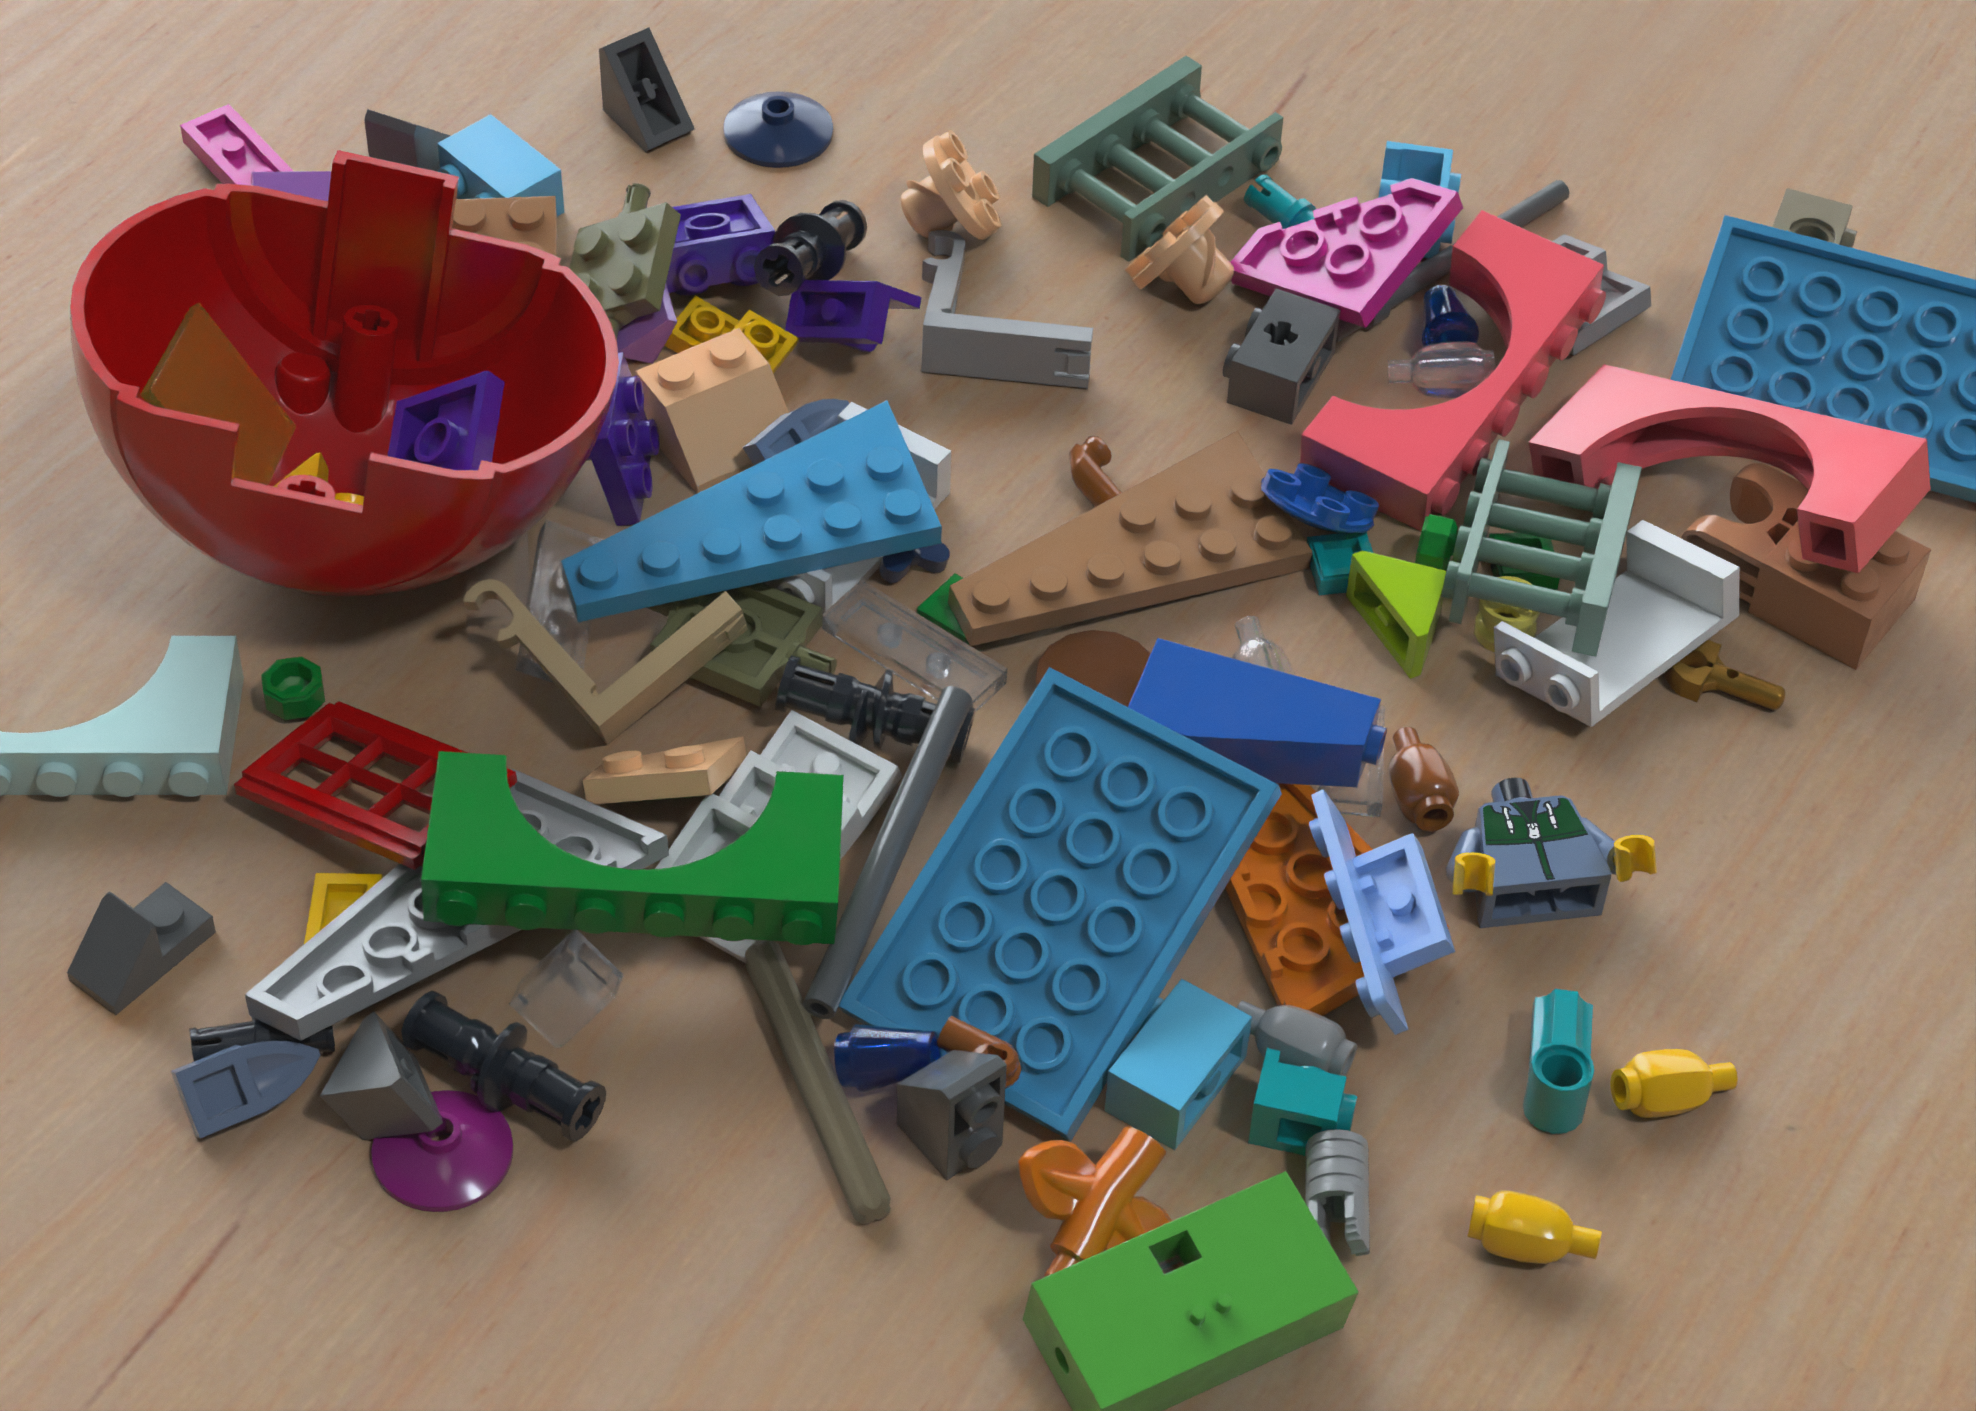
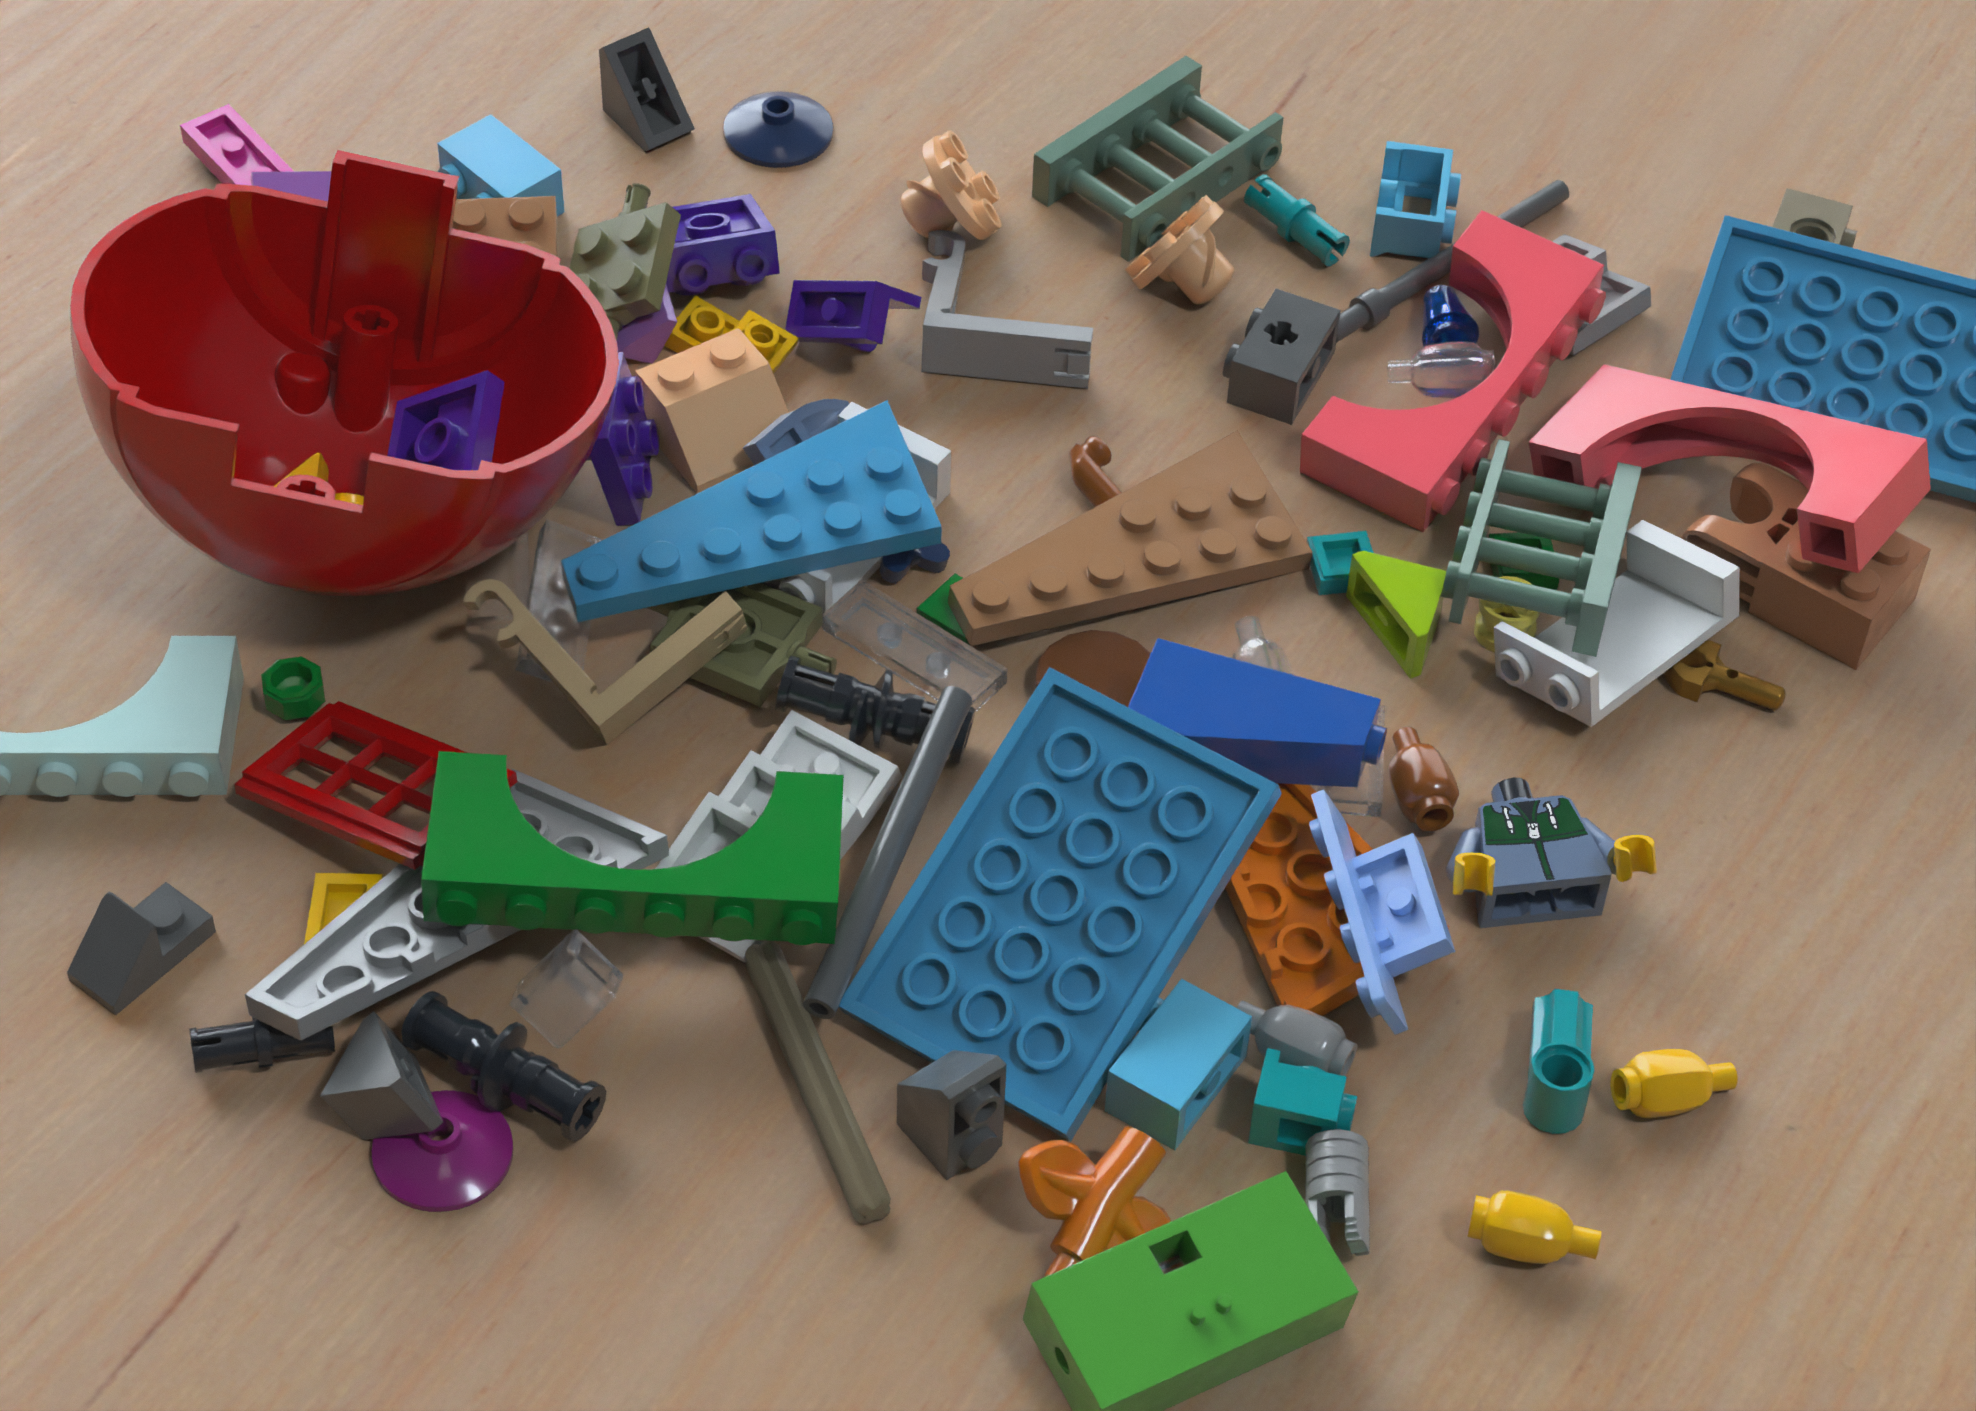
(211, 379): clear yellow piece -> none
(241, 1082): sand blue plate -> none
(402, 141): dark grey slope -> none
(664, 774): light nougat wing -> none
(810, 247): black piece -> none
(882, 1055): clear blue cone -> none
(965, 1037): dark orange arm -> none
(1316, 503): blue dish -> none
(1350, 251): dark pink plate -> none
(1437, 542): green tile -> none

